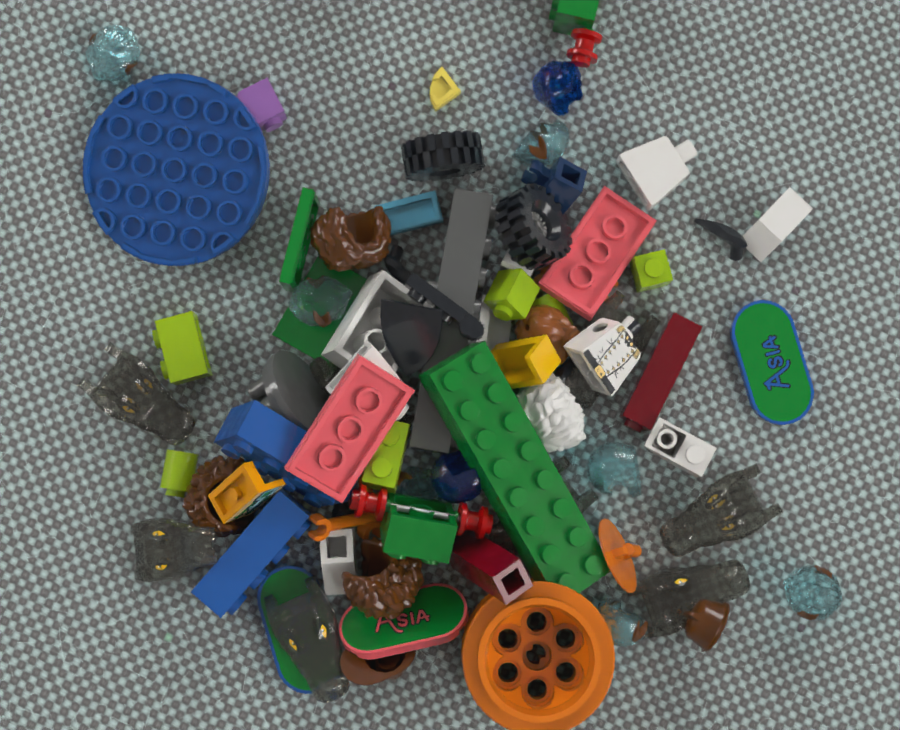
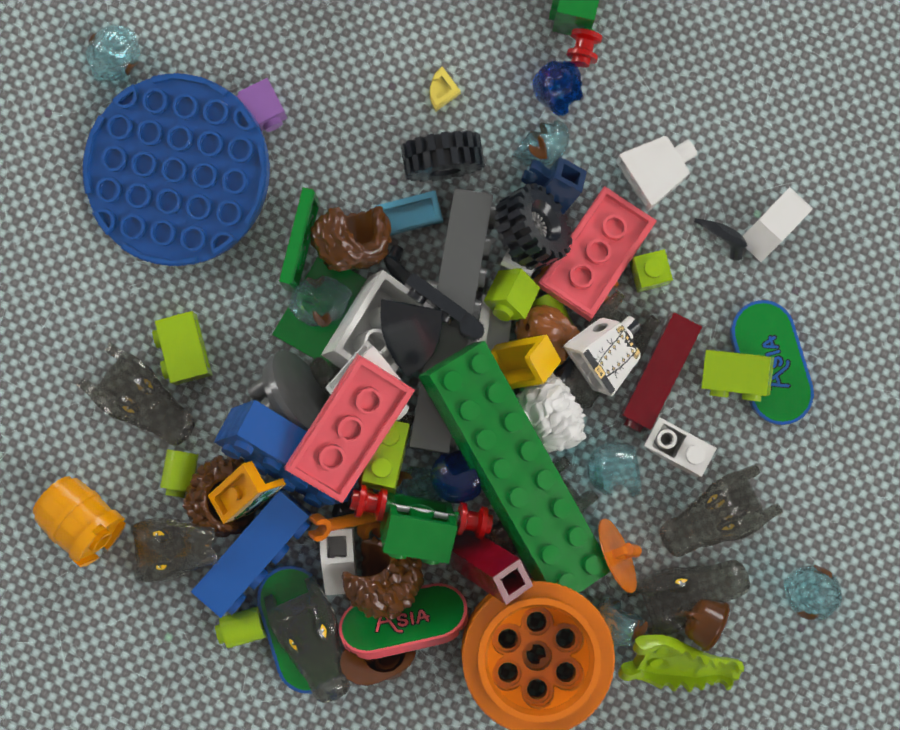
(77, 519): none -> light orange piece
(240, 628): none -> lime brick
(675, 664): none -> lime animal
(737, 373): none -> lime brick

